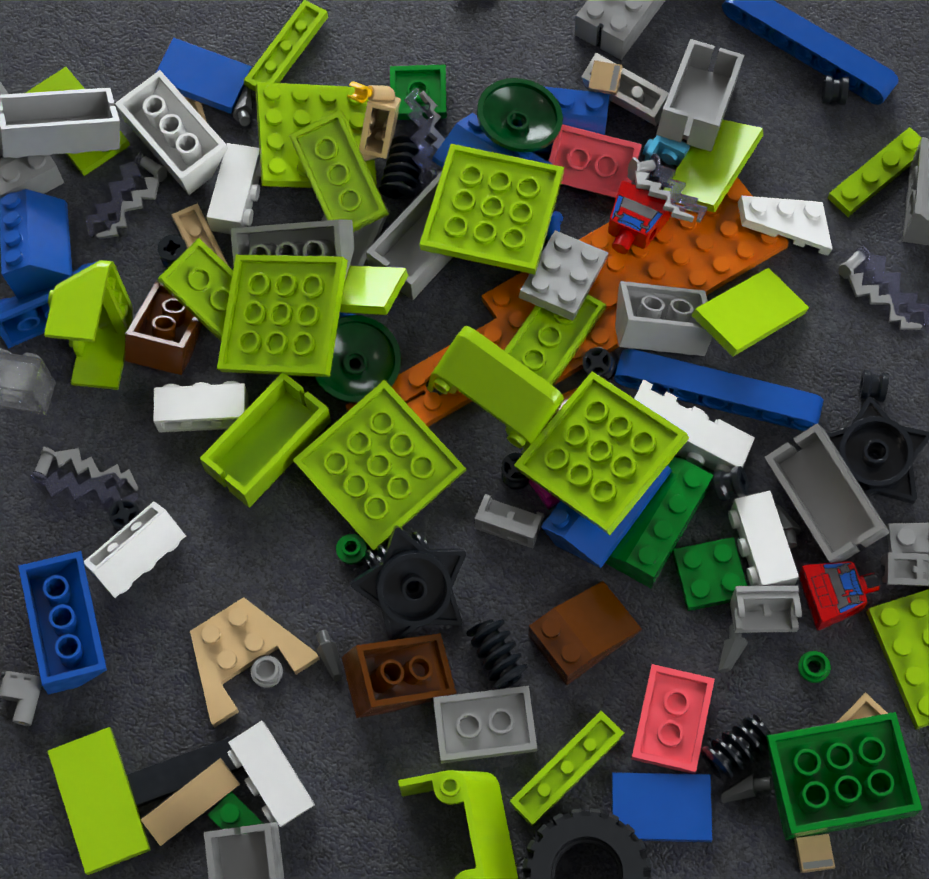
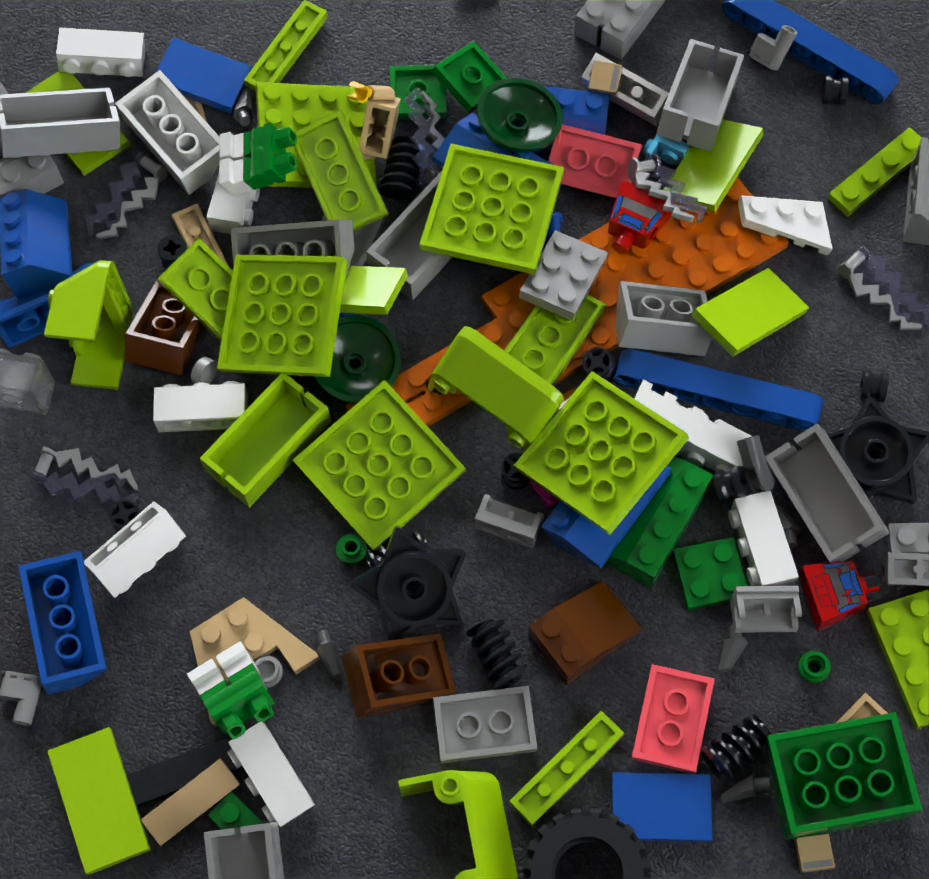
(100, 52): none -> white brick
(204, 370): none -> light grey tile
(240, 700): none -> green hips
(256, 158): none -> green hips
(467, 74): none -> green plate
(755, 464): none -> dark grey bar
(772, 51): none -> light grey piece

